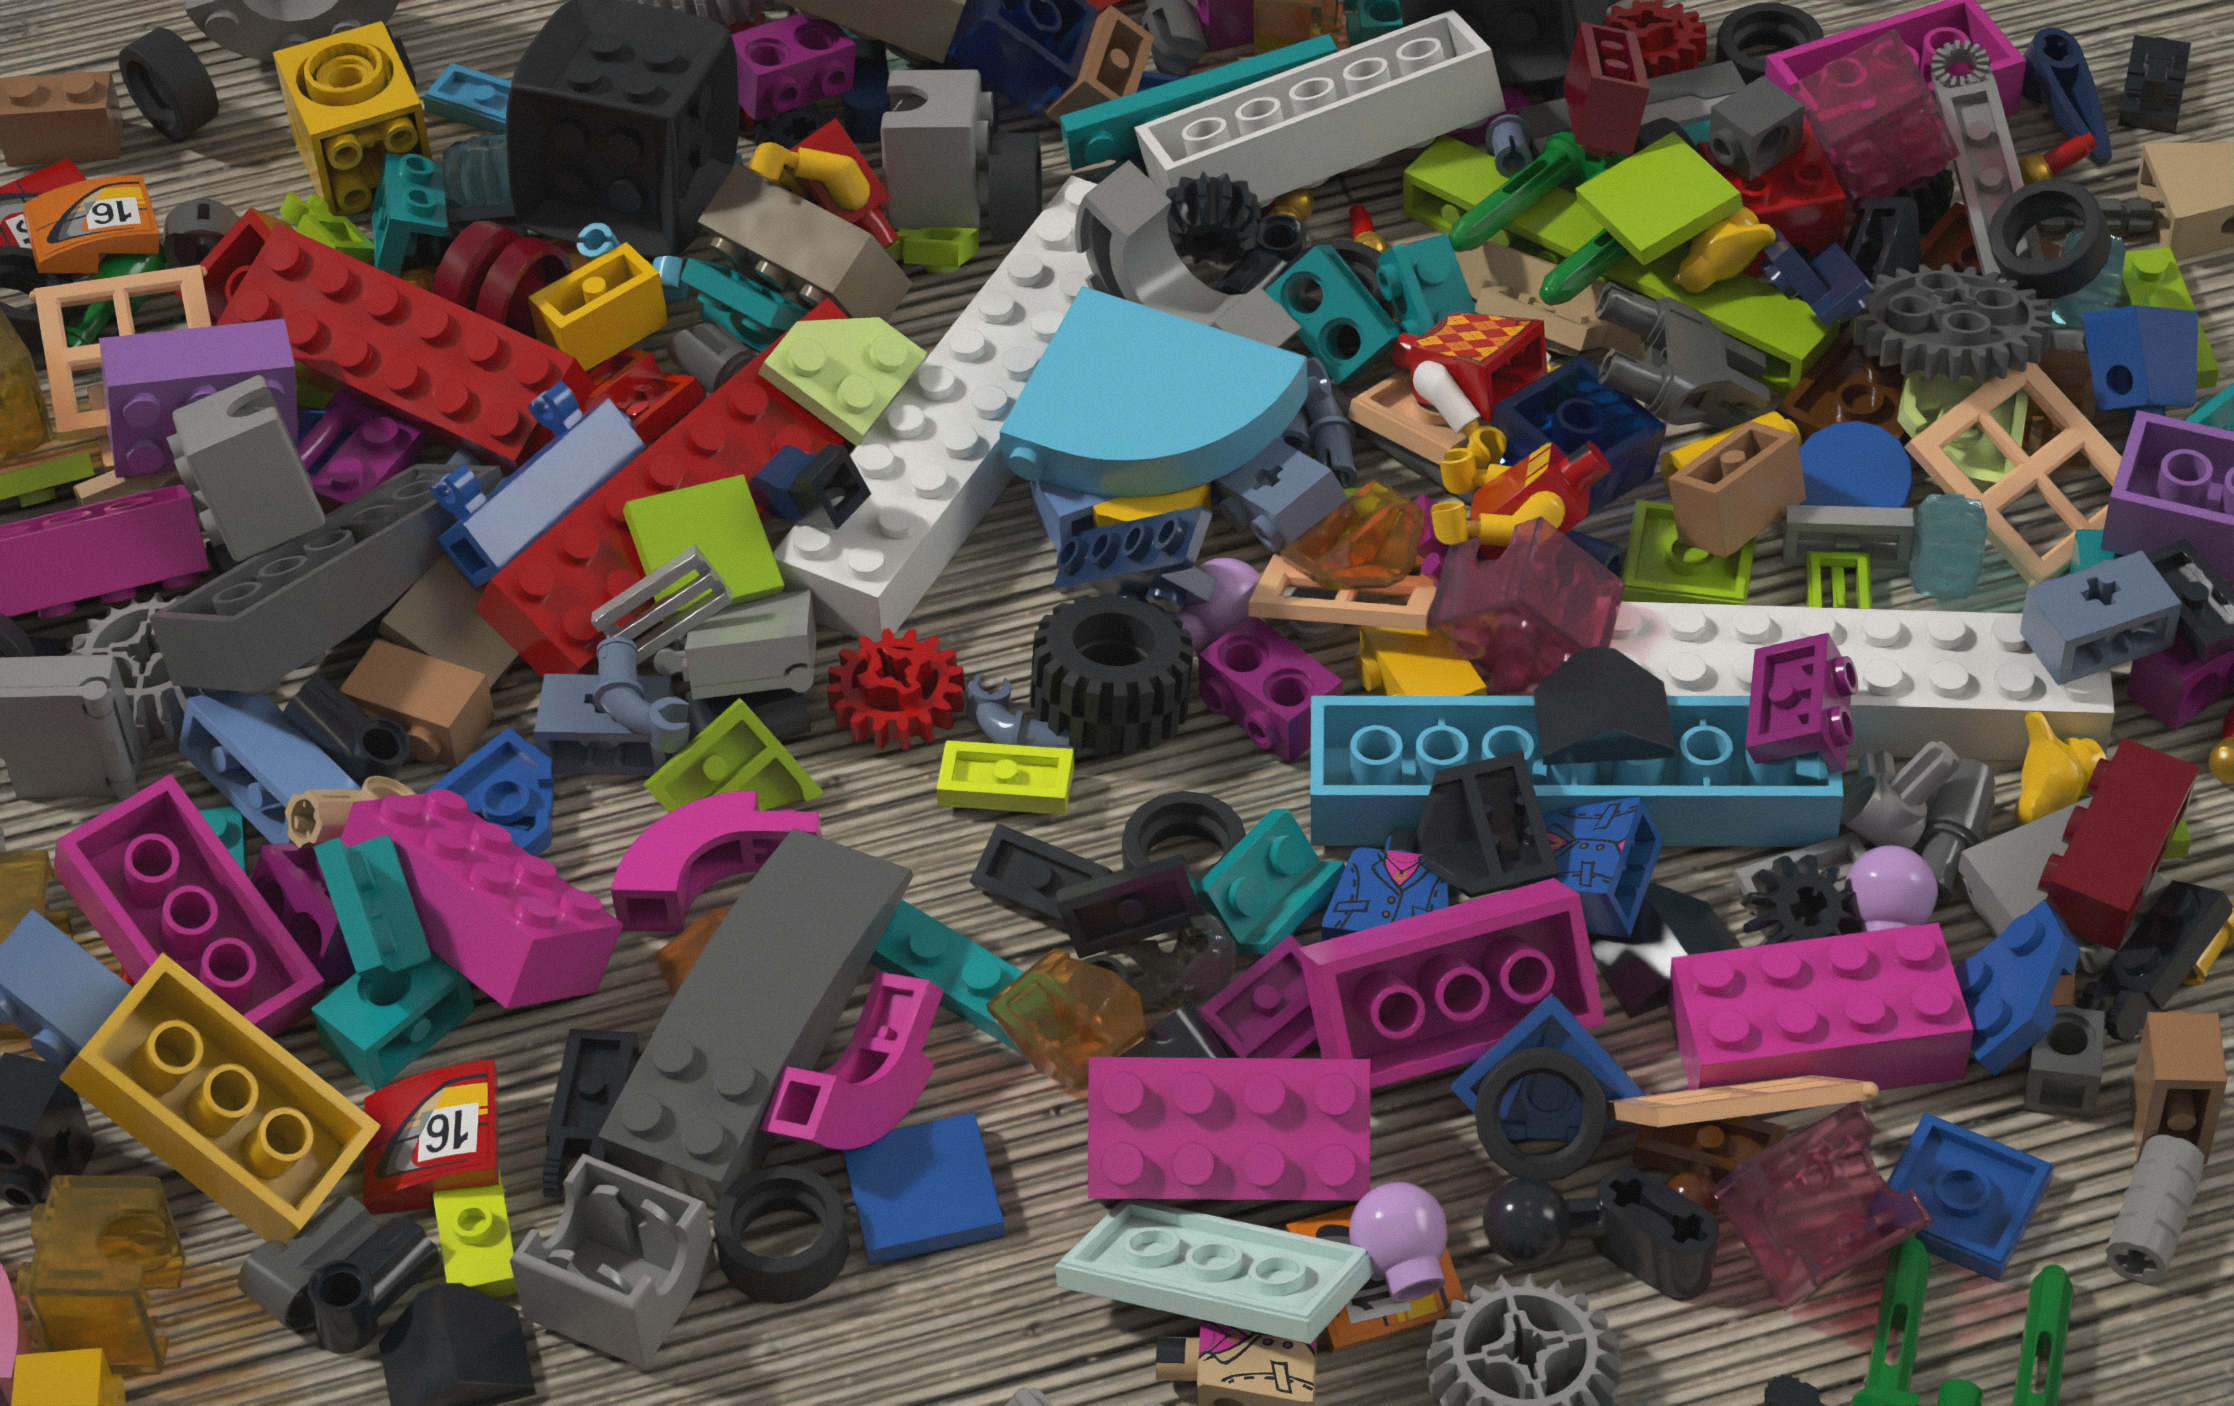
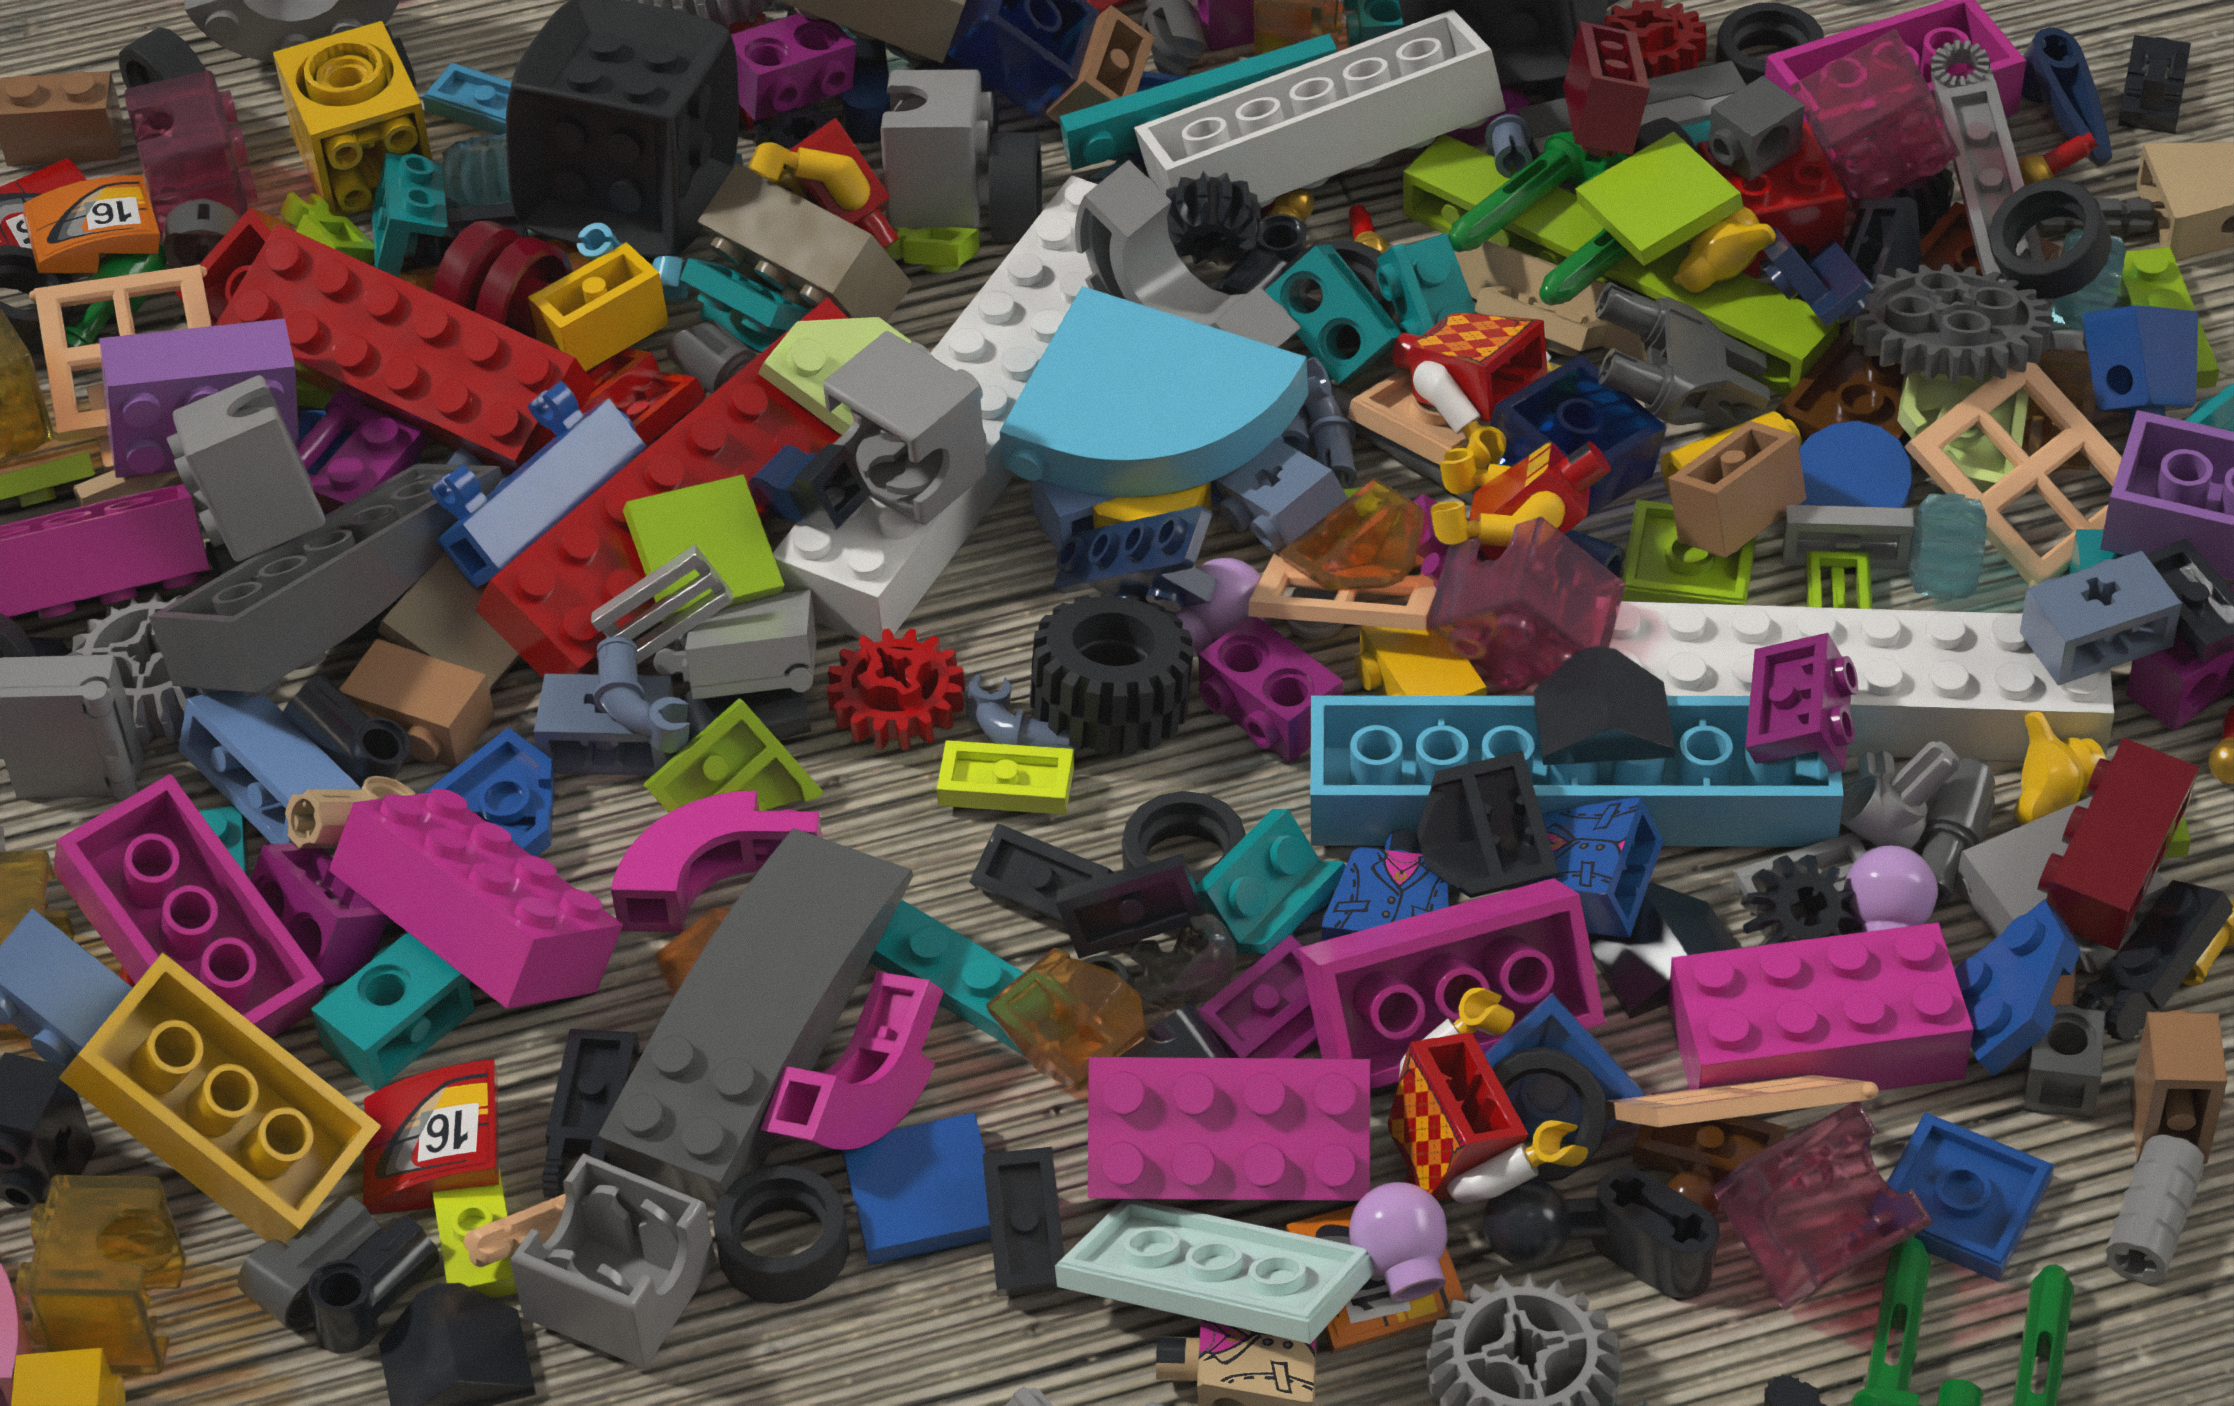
(188, 144): none -> clear pink piece
(373, 906): teal bracket -> none
(505, 1235): none -> light nougat axle
(913, 425): none -> light grey piece
(1023, 1220): none -> black hinge
(1458, 1121): none -> torso

